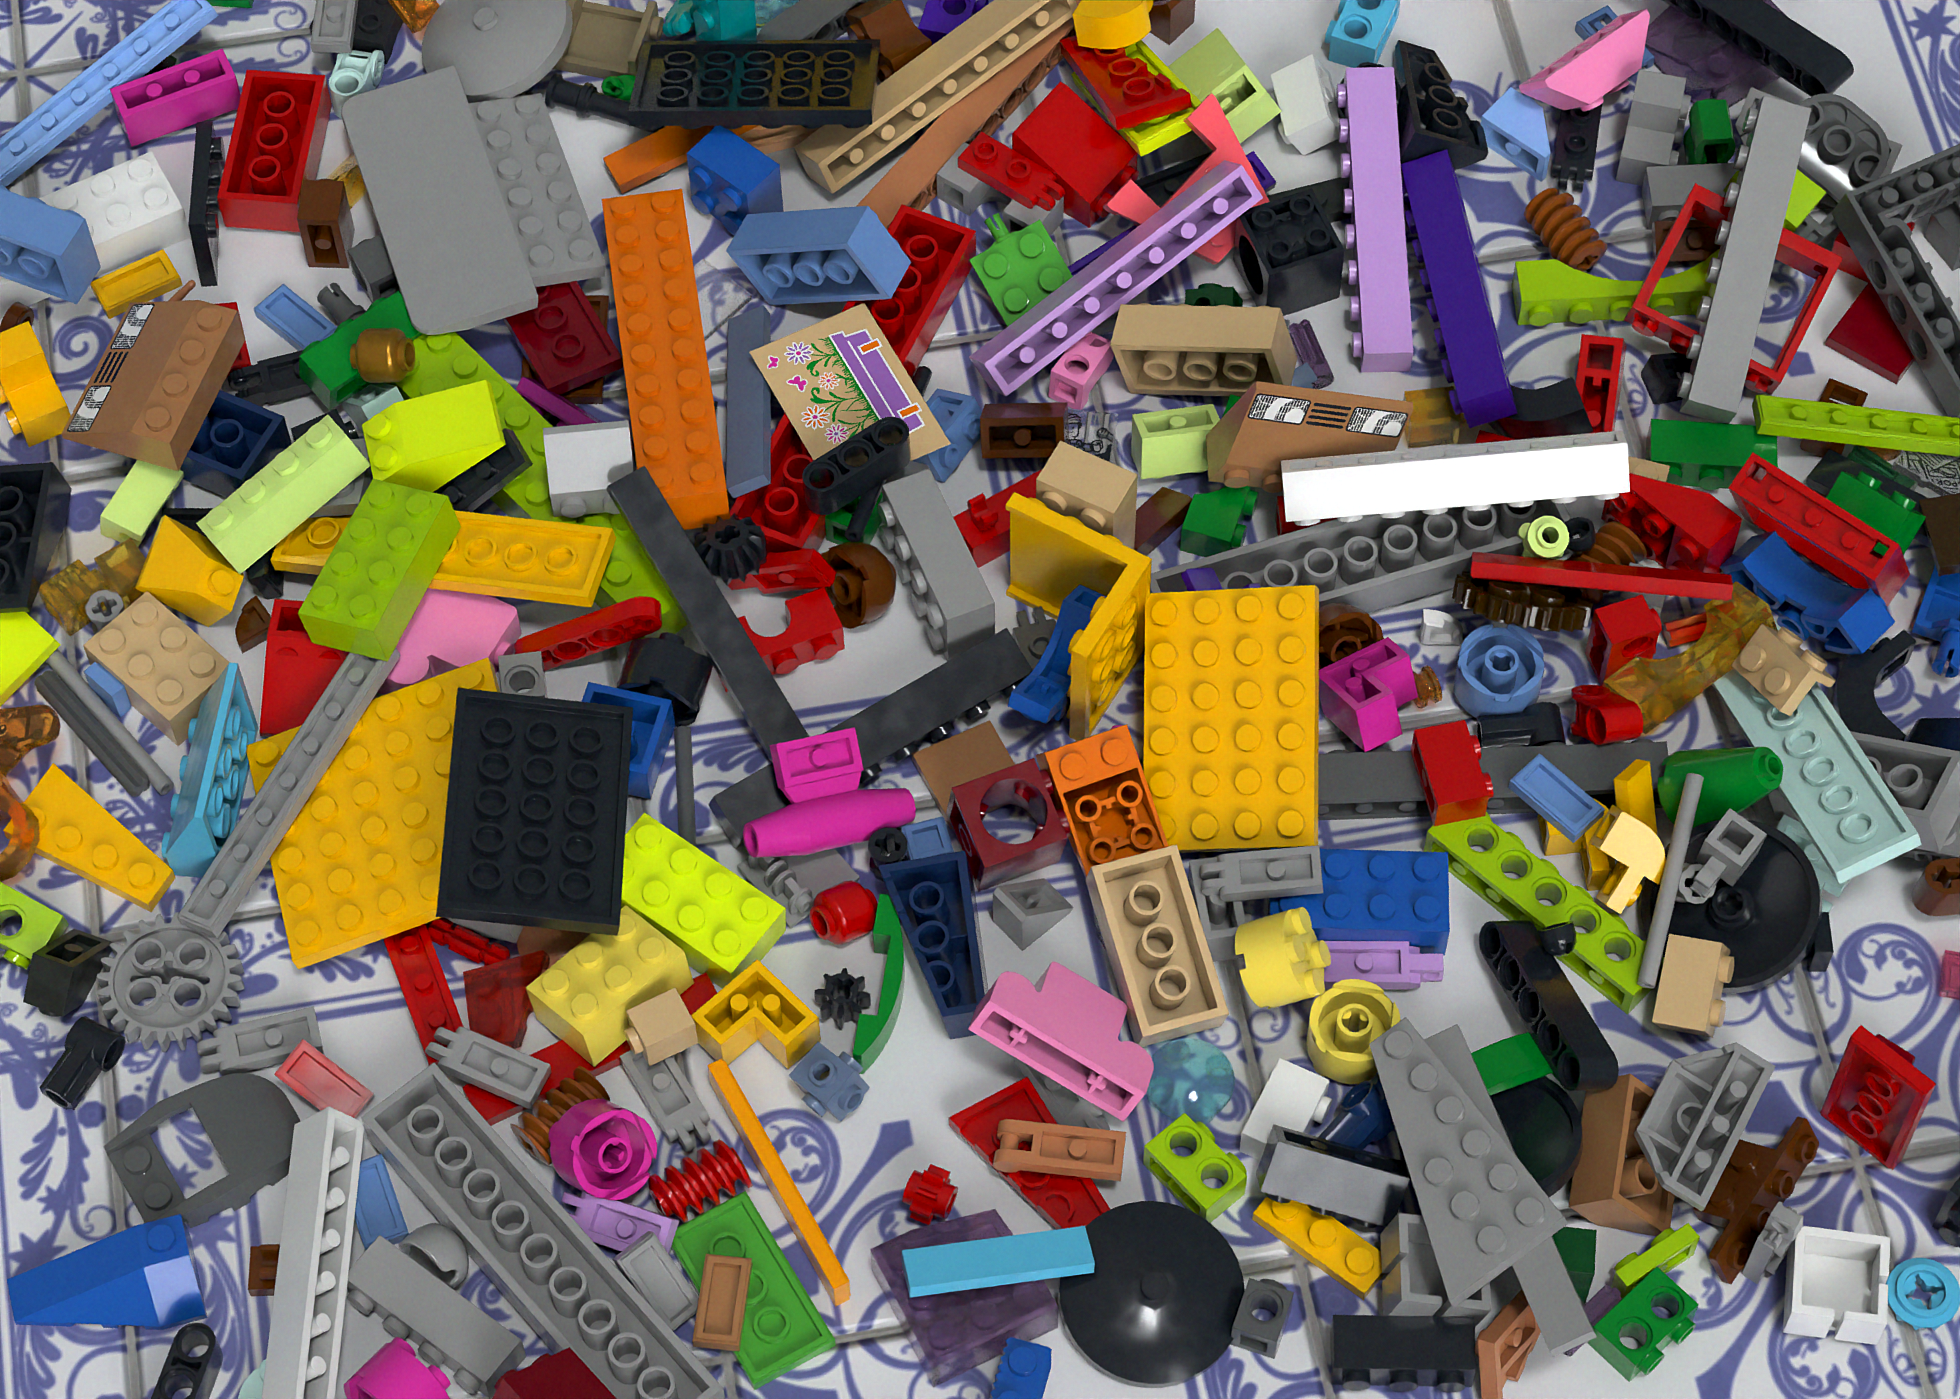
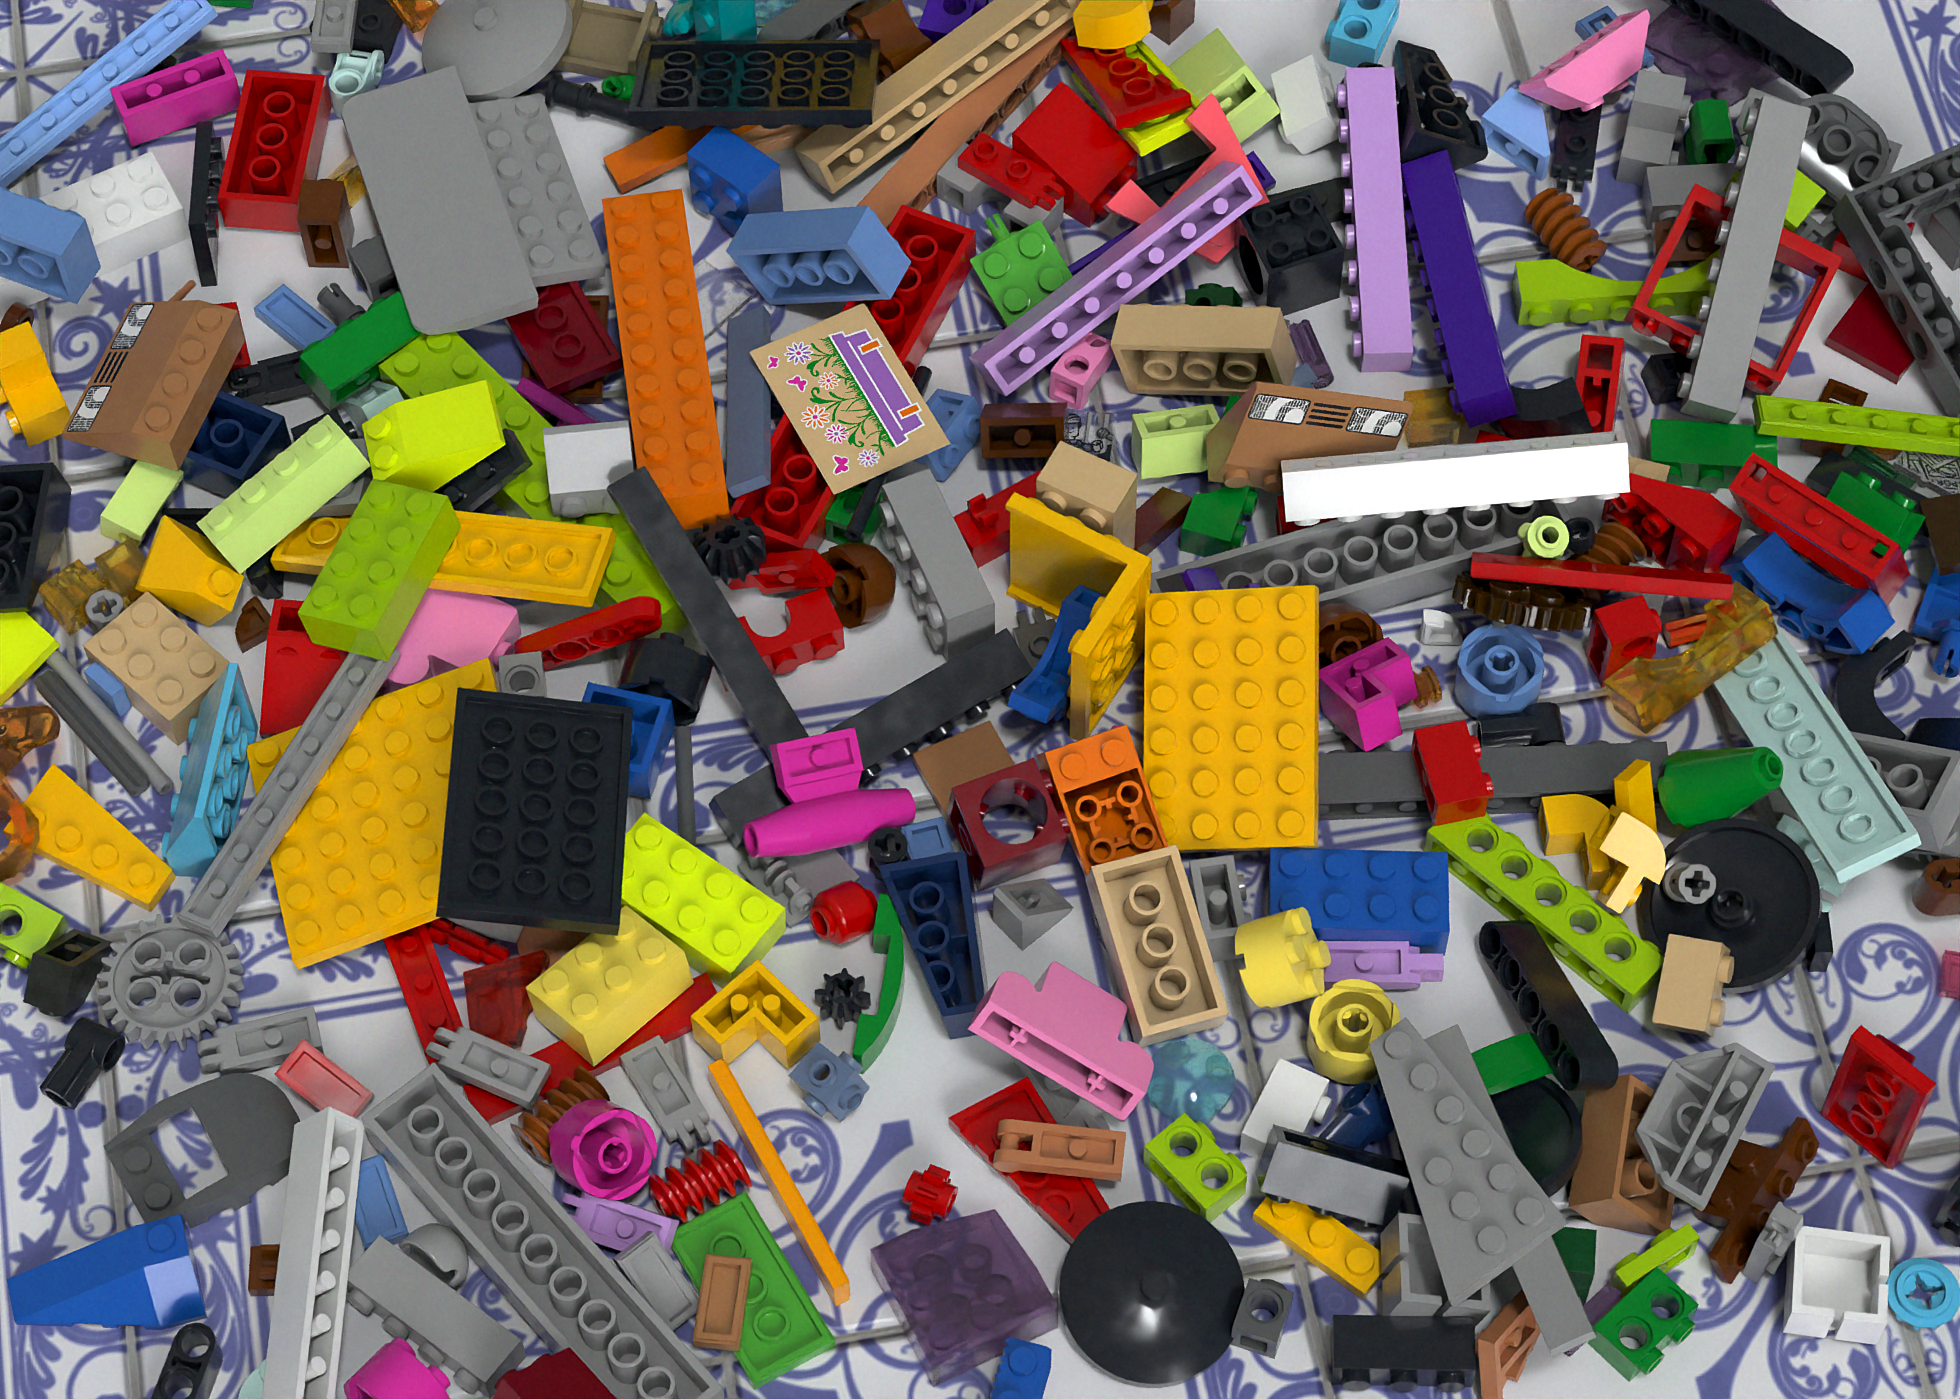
(136, 283): yellow tile -> none
(383, 355): pearl gold head -> none
(660, 1027): tan brick -> none
(866, 449): black beam -> none
(997, 1261): medium azure tile -> none
(1264, 874): light grey hinge -> none
(1556, 798): medium blue tile -> none
(1558, 938): black hinge -> none
(1605, 715): red piece -> none
(1670, 880): light grey piece -> none
(1727, 852): light grey brick -> none
(1781, 668): tan bracket -> none

